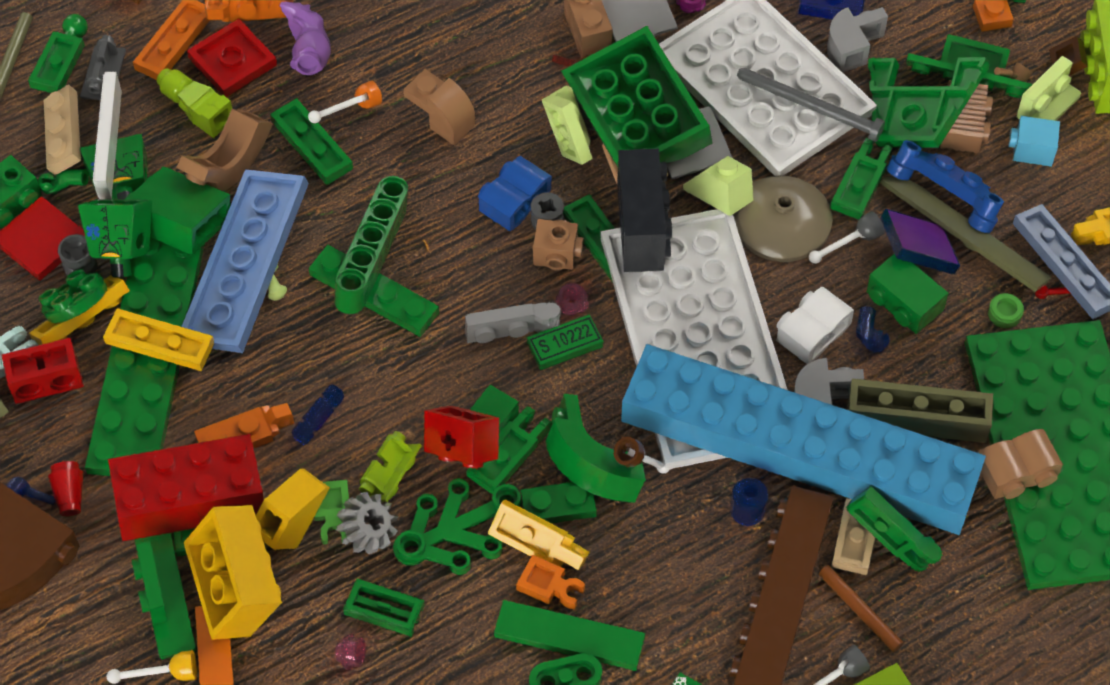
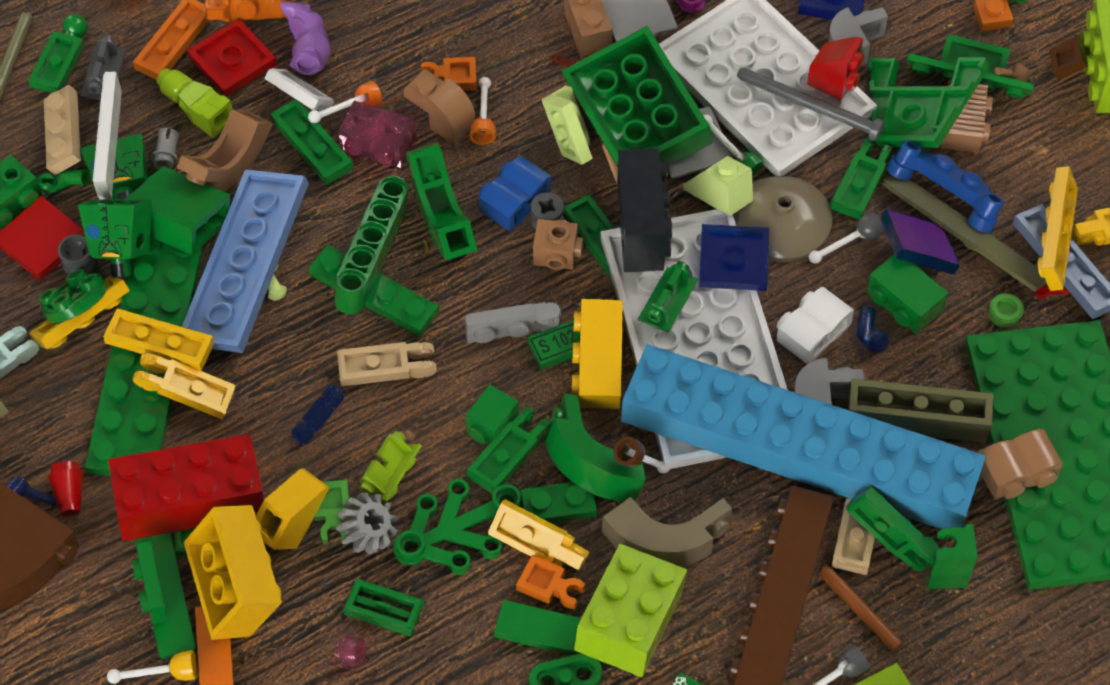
(42, 370): red brick -> none
(165, 149): none -> light grey pin
(185, 385): none -> yellow hinge
(259, 422): orange hinge -> none
(299, 89): none -> white tile
(377, 134): none -> clear pink brick
(385, 363): none -> tan hinge
(437, 203): none -> green arch
(459, 69): none -> orange plate
(461, 435): red brick -> none
(483, 123): none -> orange hinge
(572, 292): clear pink plate -> none
(598, 353): none -> yellow brick
(630, 610): none -> lime brick
(668, 297): none -> green hinge
(676, 543): none -> dark tan arch
(734, 257): none -> clear blue tile
(746, 158): none -> hinge
(749, 501): clear blue brick -> none
(836, 67): none -> red slope
(954, 565): none -> green hinge
(1035, 140): medium azure brick -> none
(1050, 93): yellowish green bracket -> none
(1059, 229): none -> yellow plate

